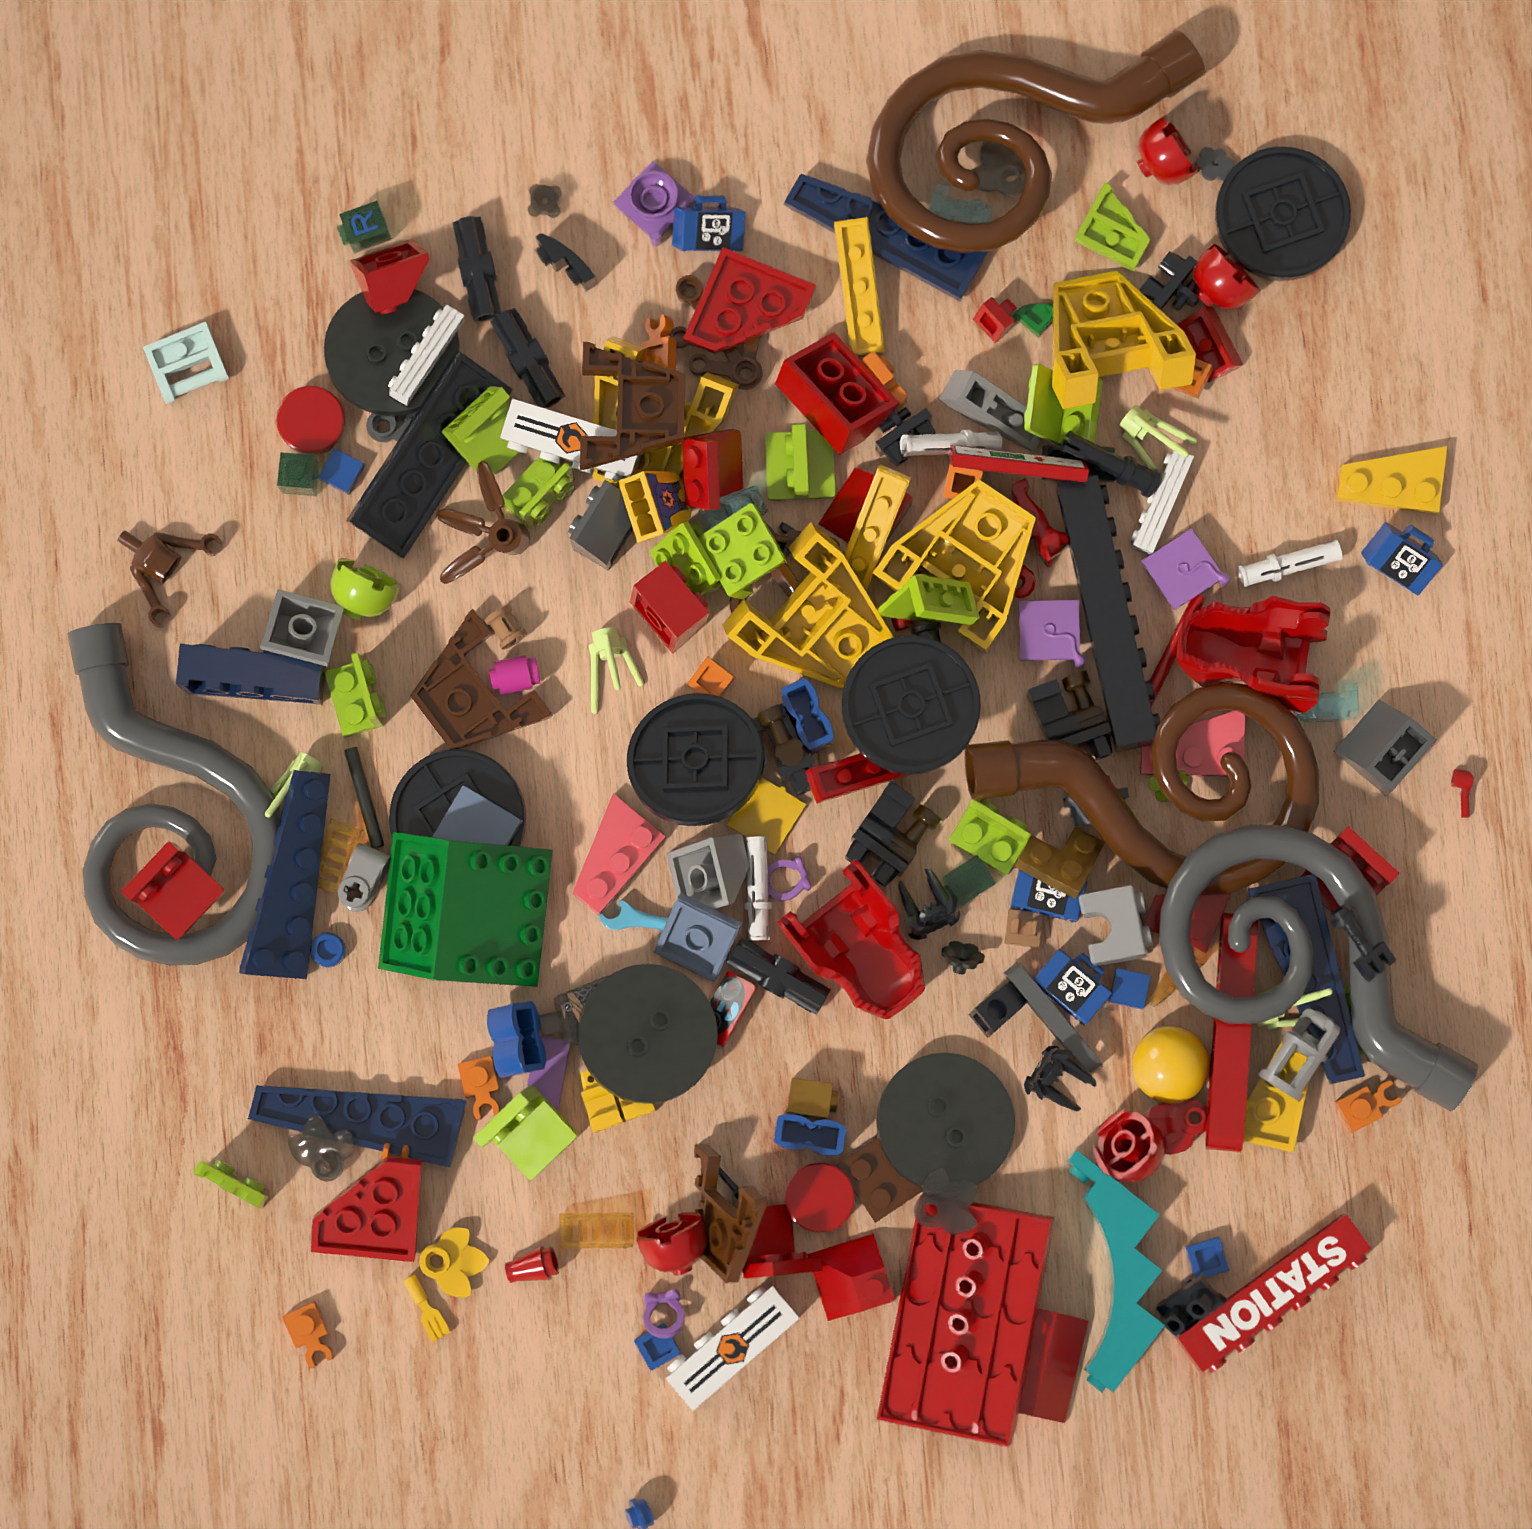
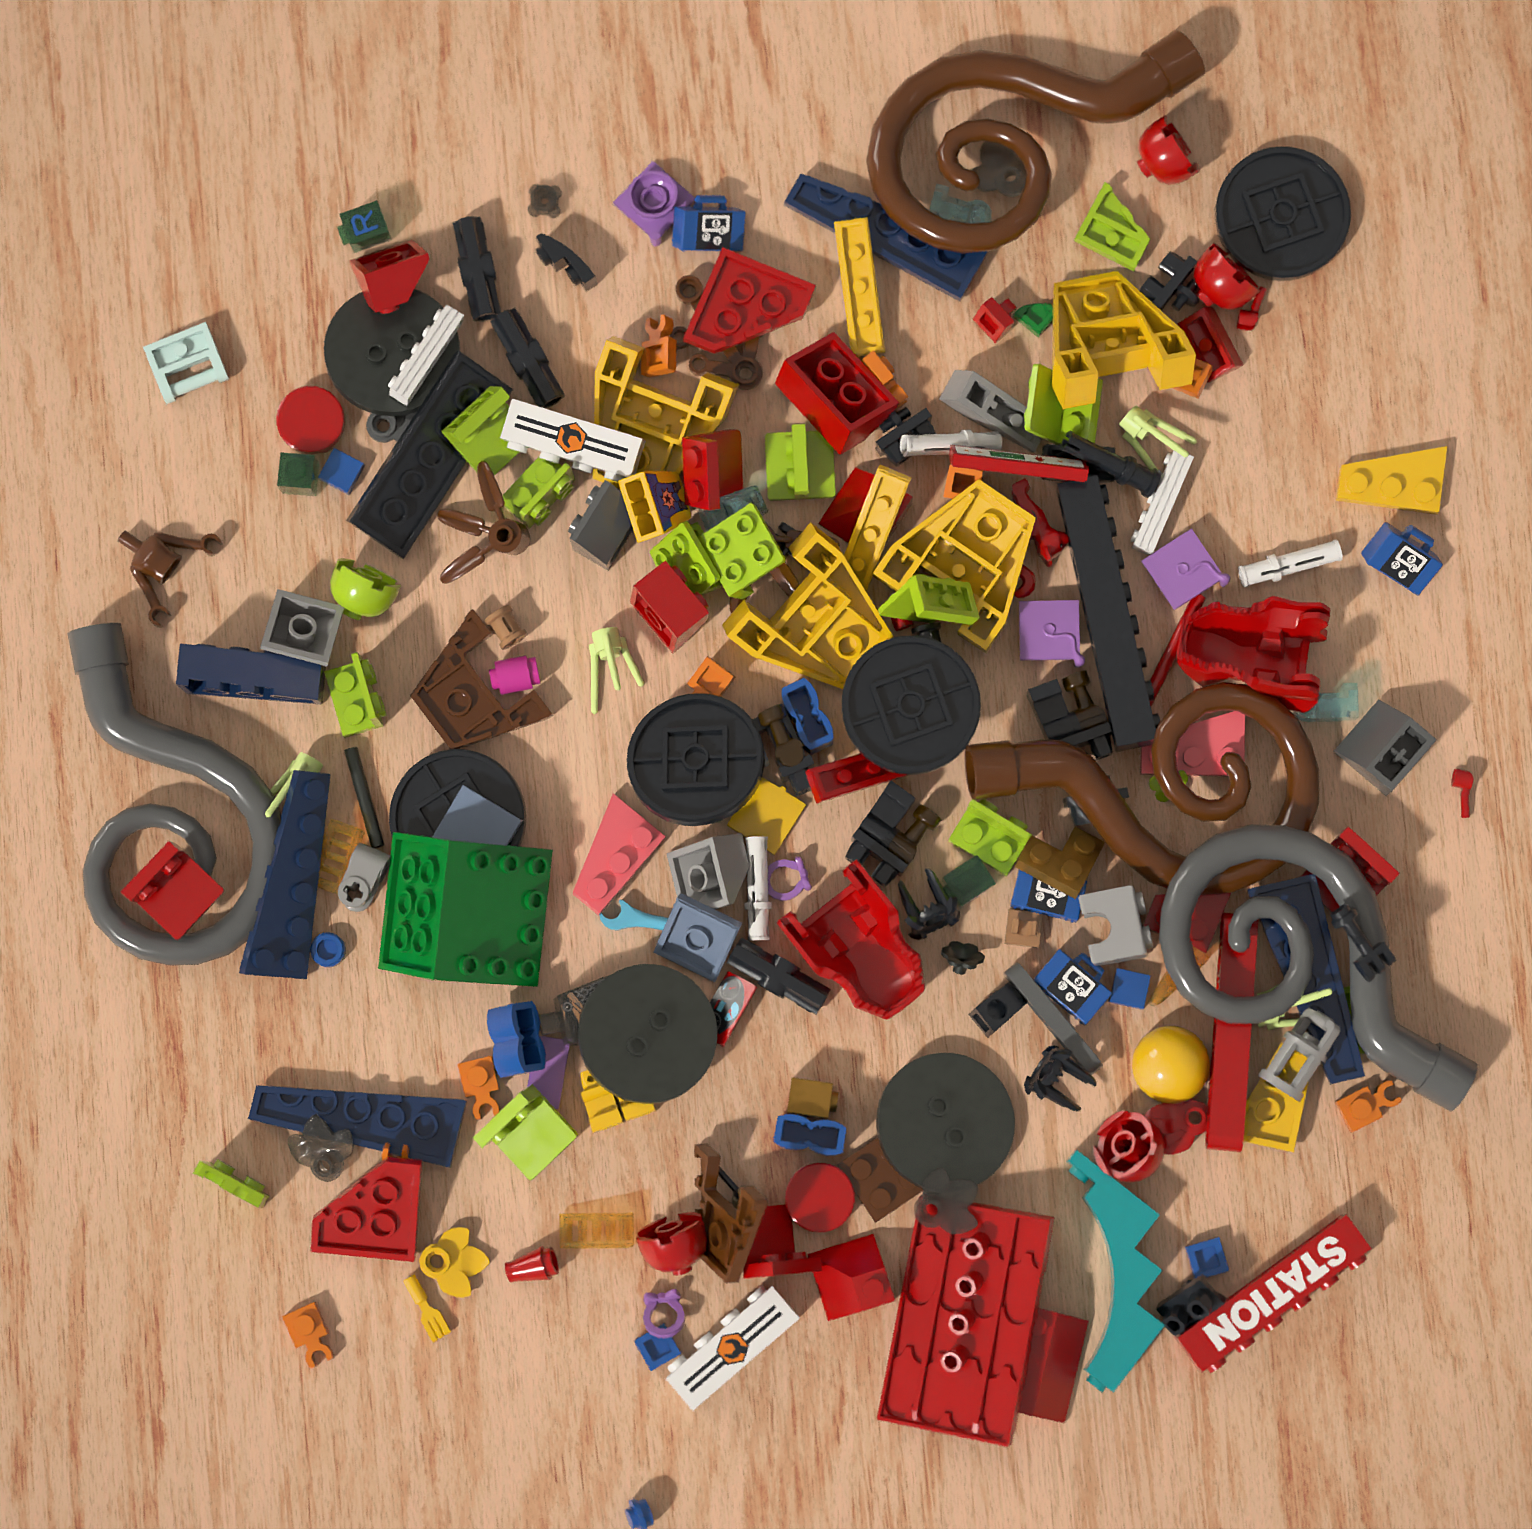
(647, 412): reddish brown wing -> none
(1214, 164): dark grey plant -> none
(1248, 319): none -> red hand

